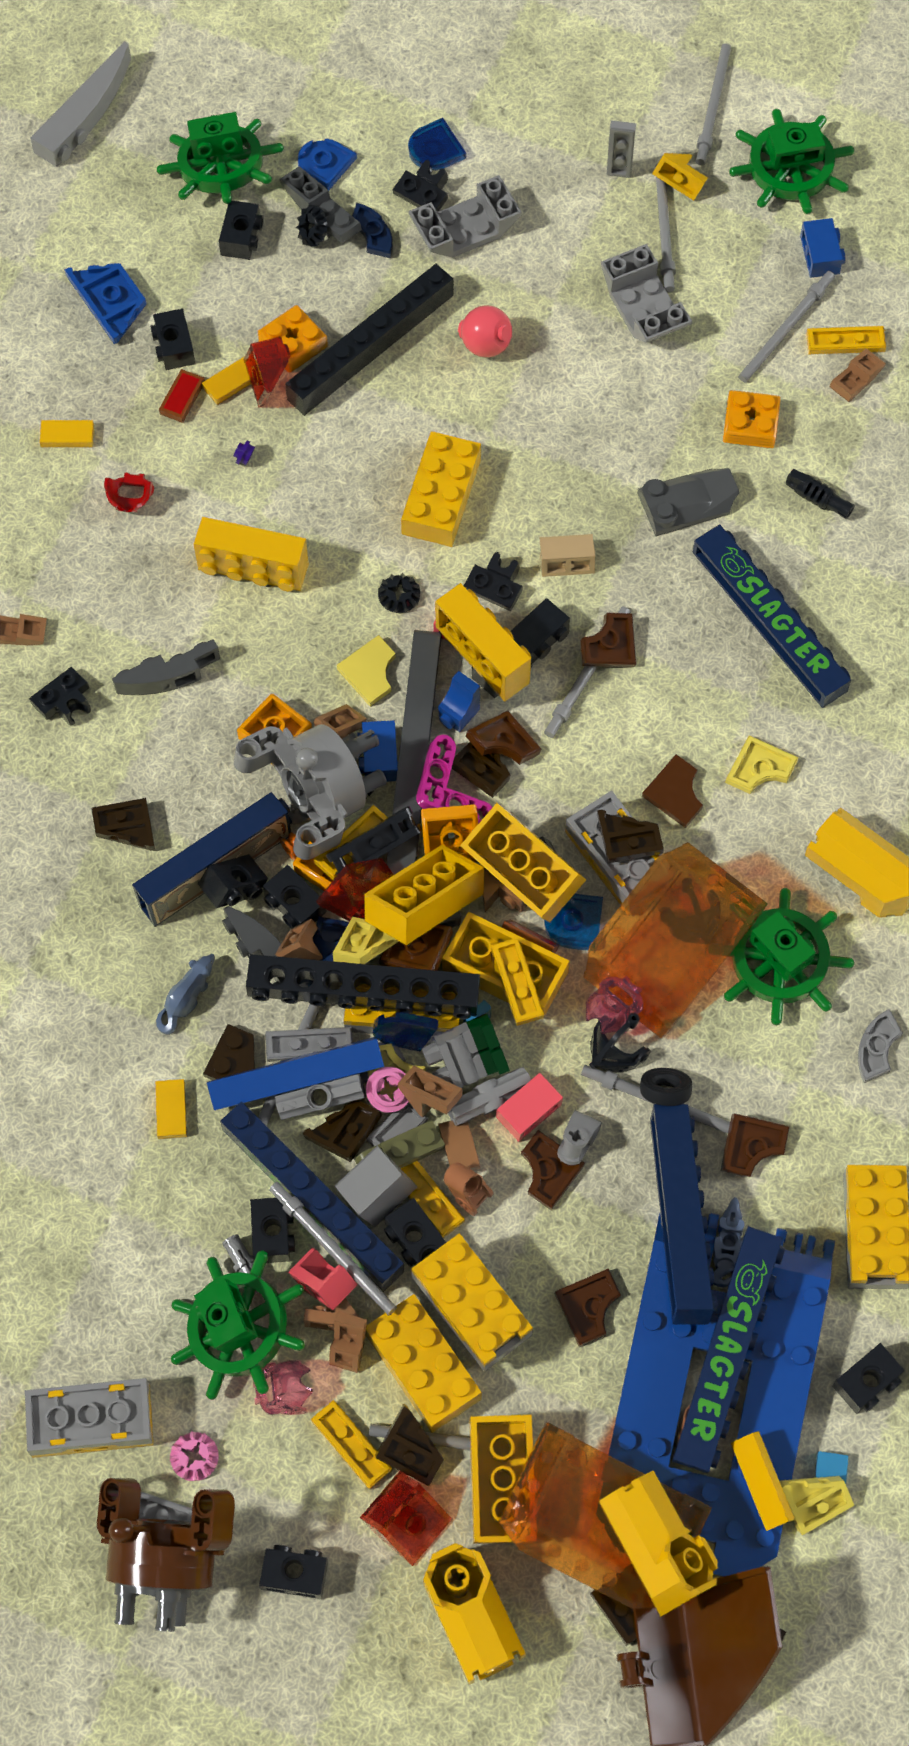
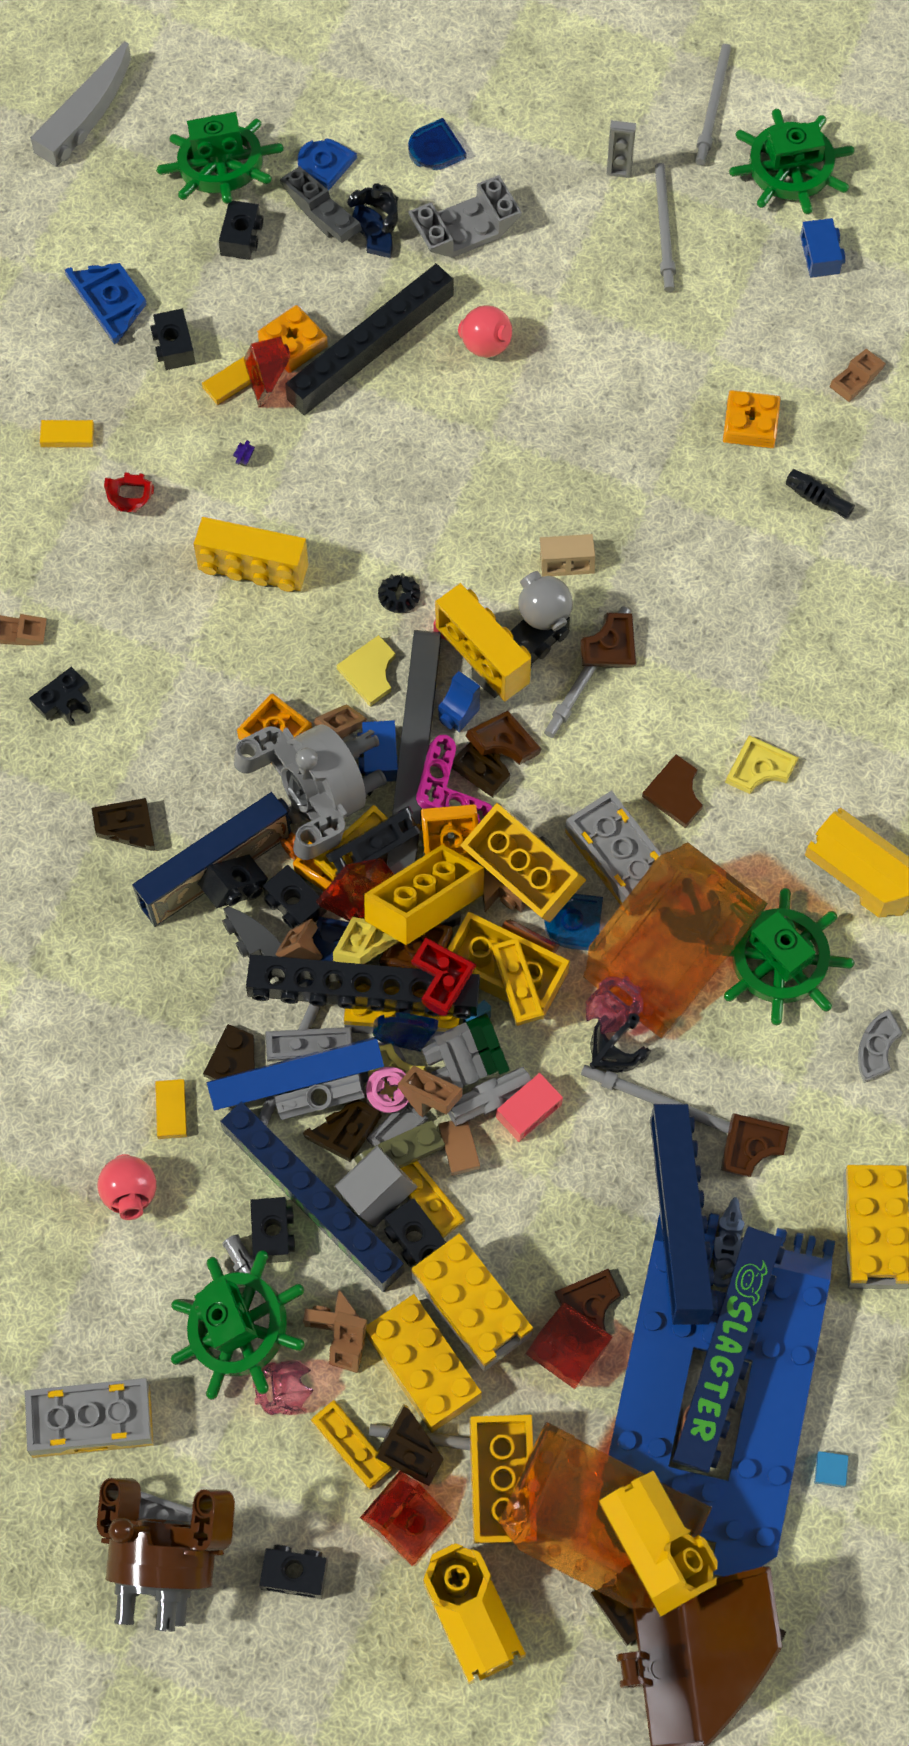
(127, 1186): none -> coral brick
(156, 676): dark grey slope -> none
(181, 396): tile -> none
(183, 996): sand blue animal -> none
(199, 1469): bright pink gear -> none
(294, 1208): light grey bar -> none
(315, 235): black gear -> none
(322, 1280): coral panel -> none
(385, 202): none -> black helmet
(423, 187): black plate -> none
(441, 489): yellow brick -> none
(449, 974): none -> red brick
(467, 1187): nougat piece -> none
(496, 583): black plate -> none
(544, 601): none -> light grey brick
(550, 1174): reddish brown tile -> none
(569, 1345): none -> clear red slope
(578, 1138): light grey piece -> none
(628, 838): dark brown wing -> none
(641, 296): light grey slope -> none
(653, 1092): black tyre -> none
(677, 173): yellow slope -> none
(688, 499): dark grey slope -> none
(762, 1481): yellow tile -> none
(772, 615): dark blue brick -> none
(814, 294): light grey bar -> none
(816, 1500): light yellow wing -> none
(845, 339): yellow tile -> none
(875, 1363): black brick -> none

